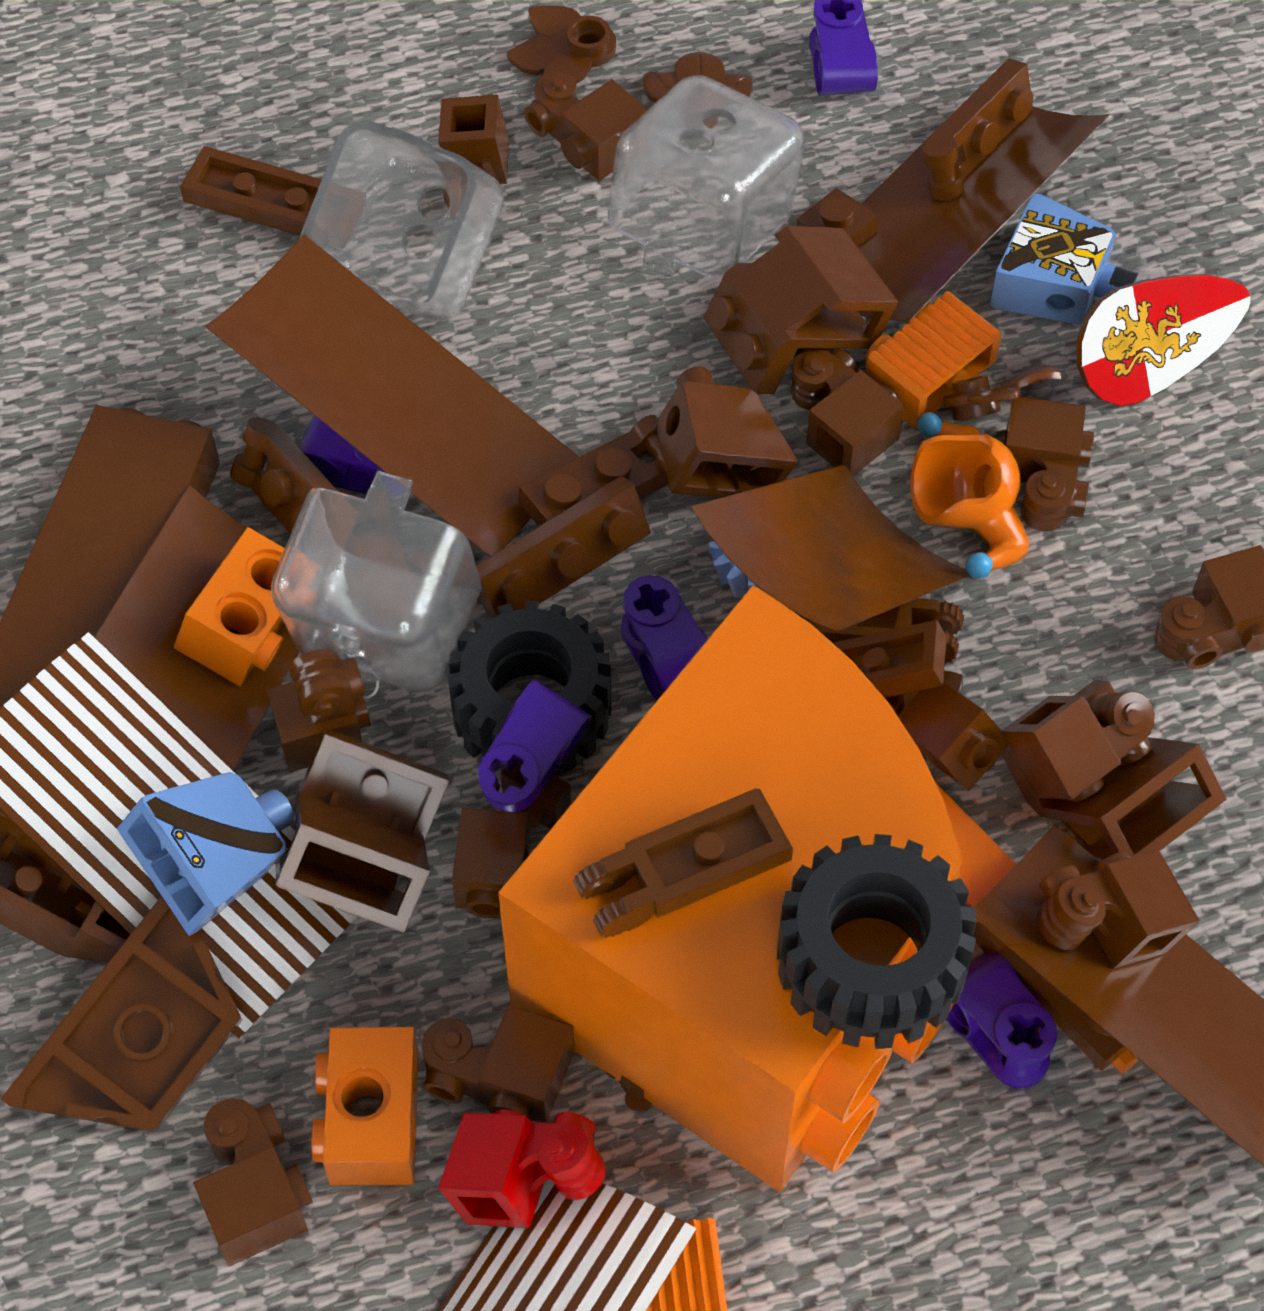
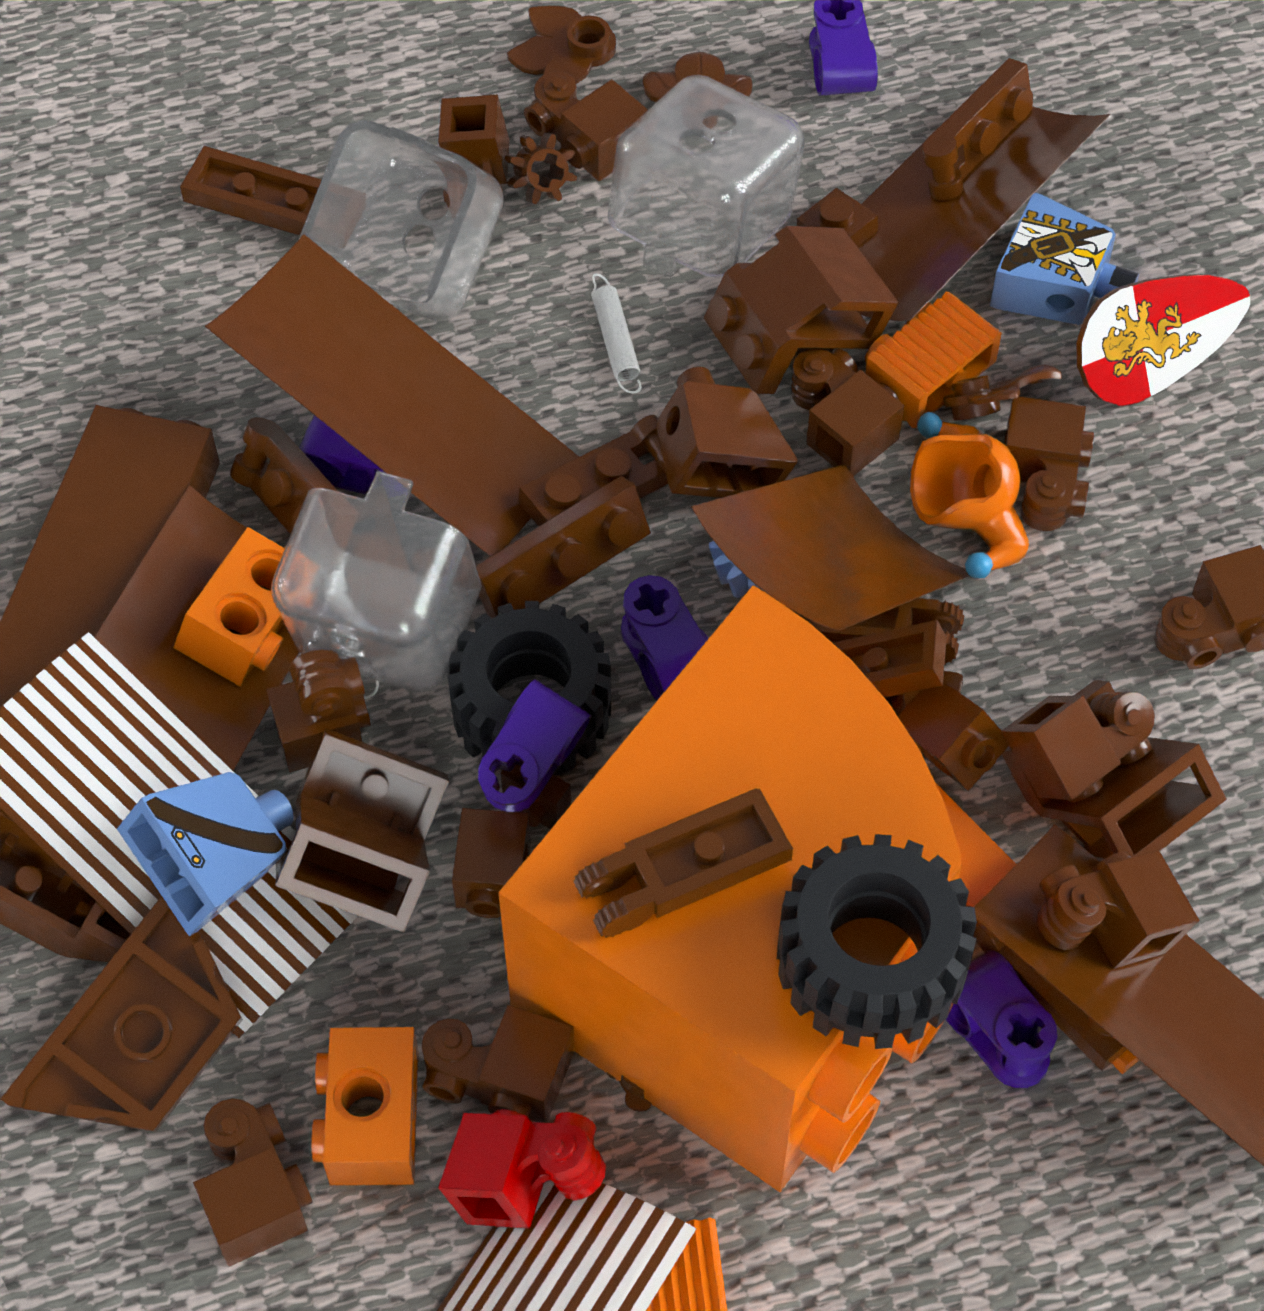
(537, 183): none -> reddish brown gear
(615, 333): none -> white piece

